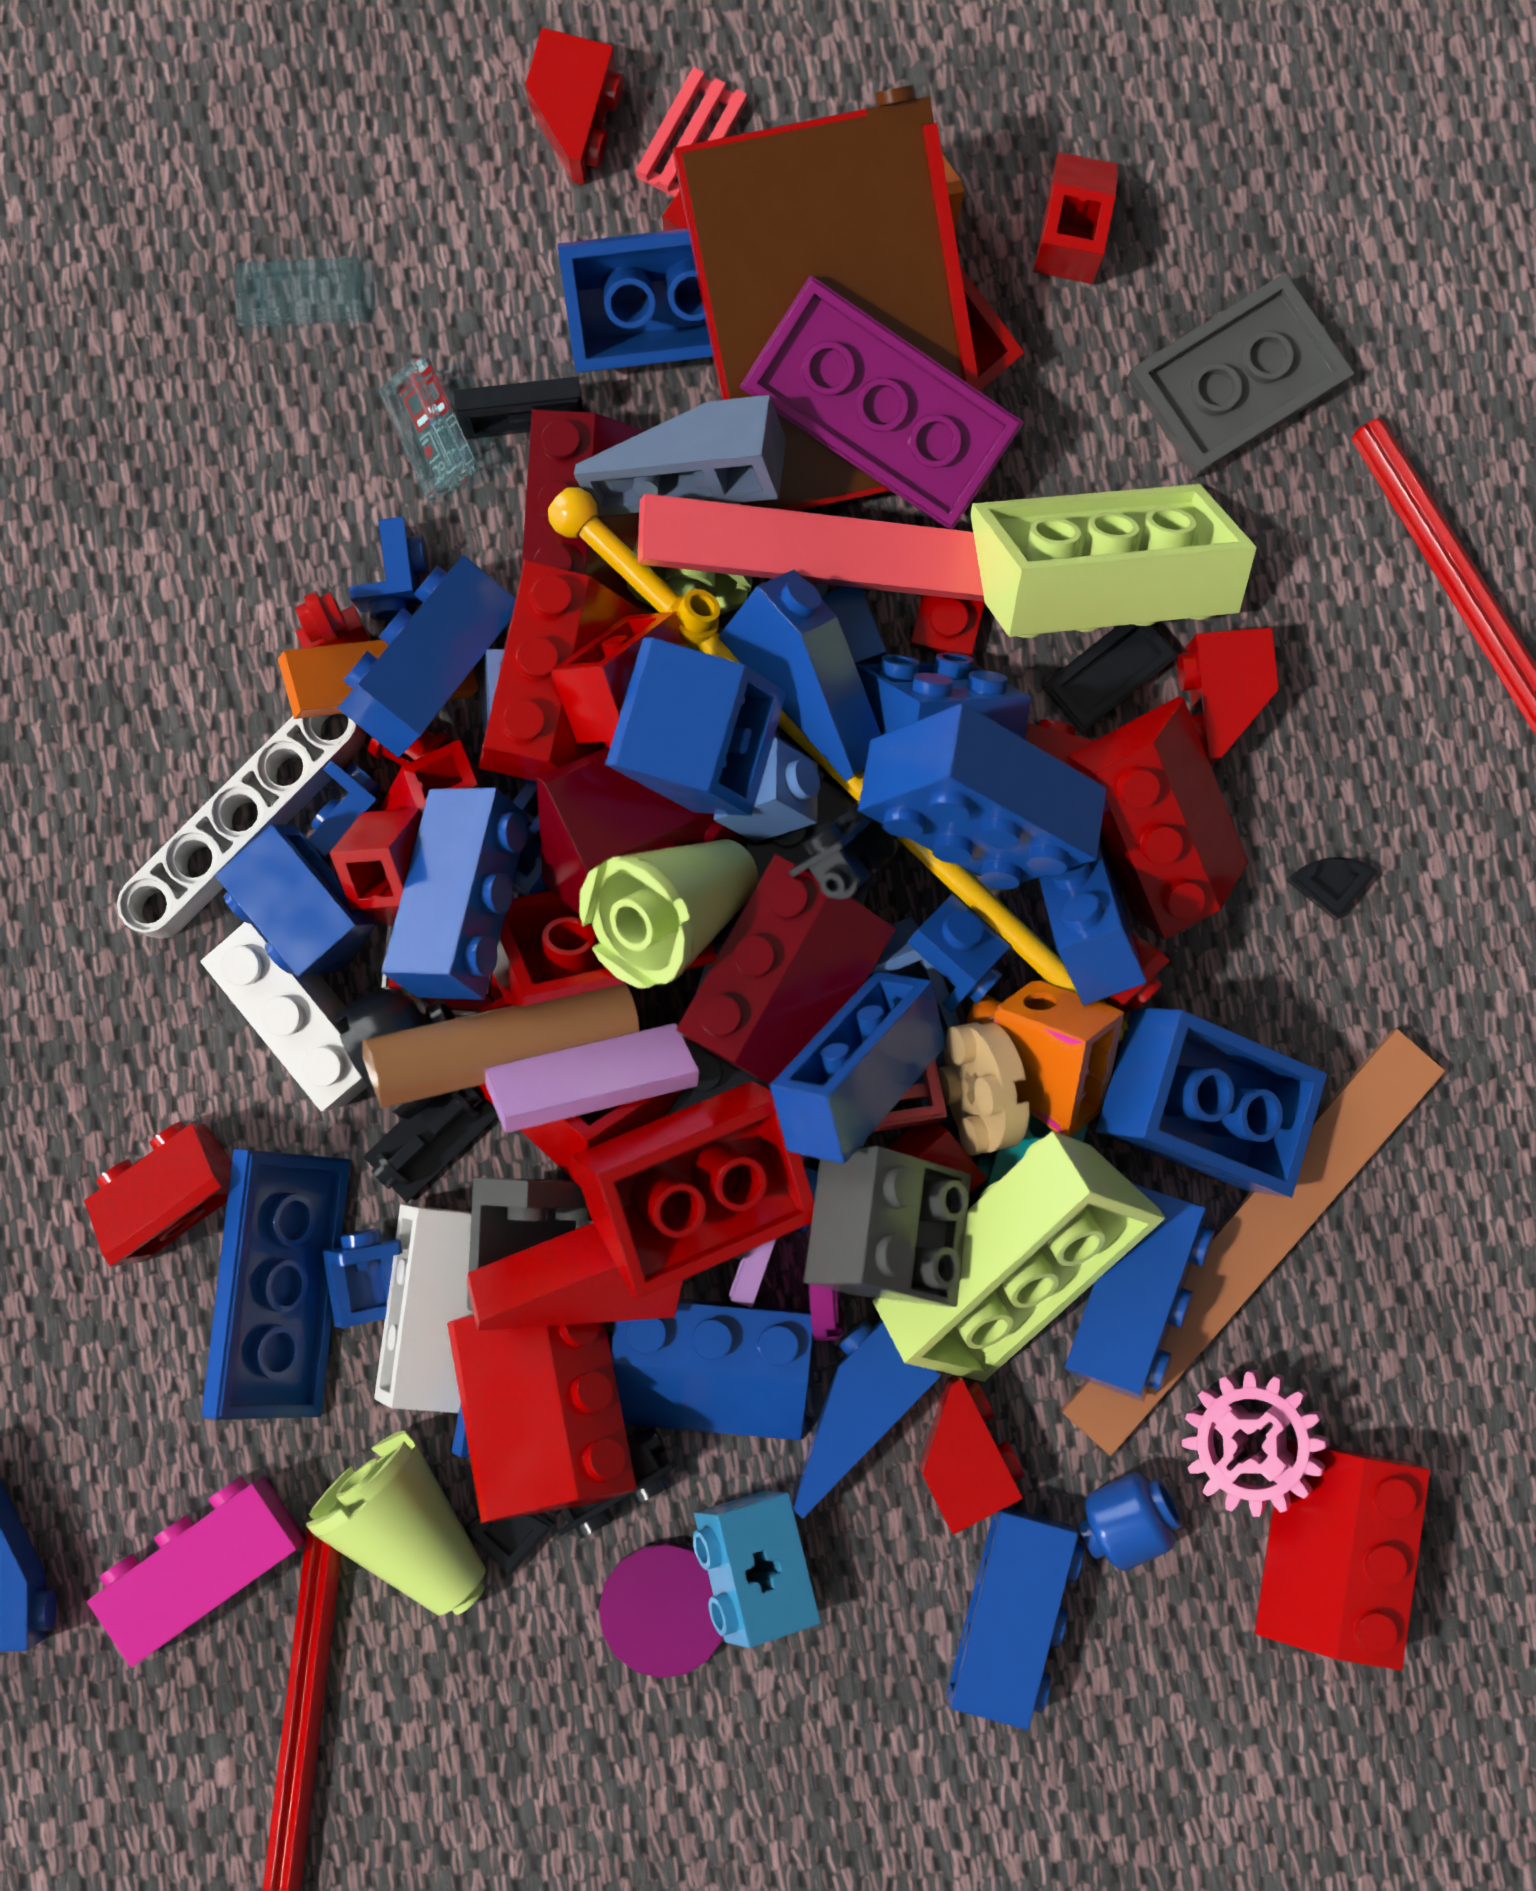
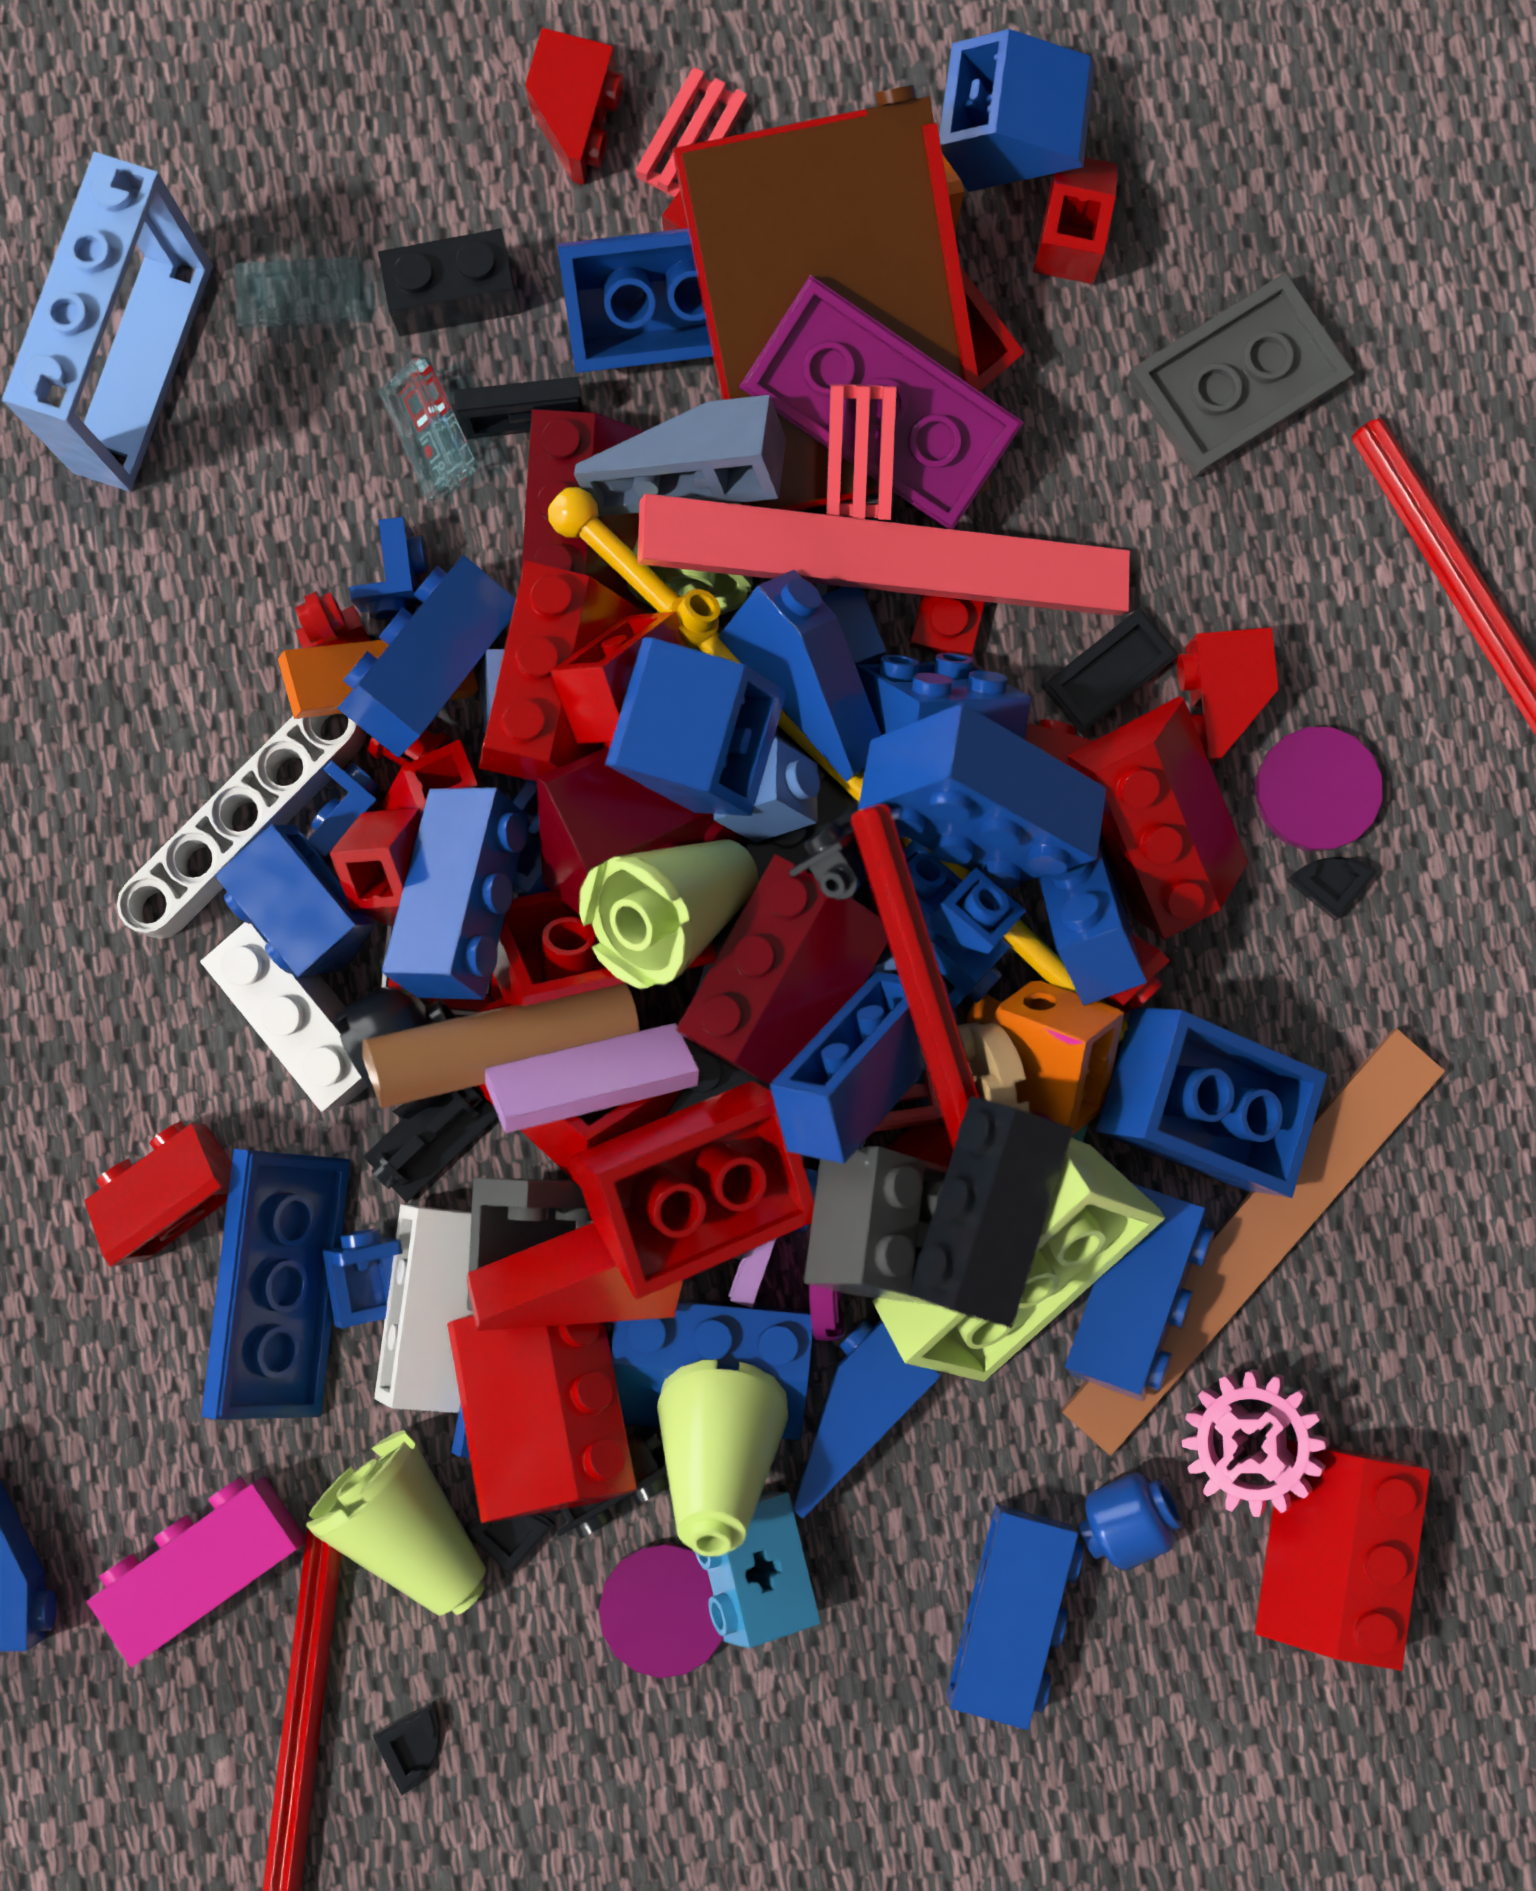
(112, 213): none -> light blue window
(410, 1745): none -> black tile
(449, 282): none -> black brick
(719, 1449): none -> yellowish green cone
(859, 507): none -> coral tile
(915, 962): none -> red axle
(961, 1461): red slope -> none
(963, 911): none -> blue slope
(990, 1211): none -> black brick
(1014, 108): none -> blue slope
(1109, 559): yellowish green slope -> none
(1318, 789): none -> magenta tile

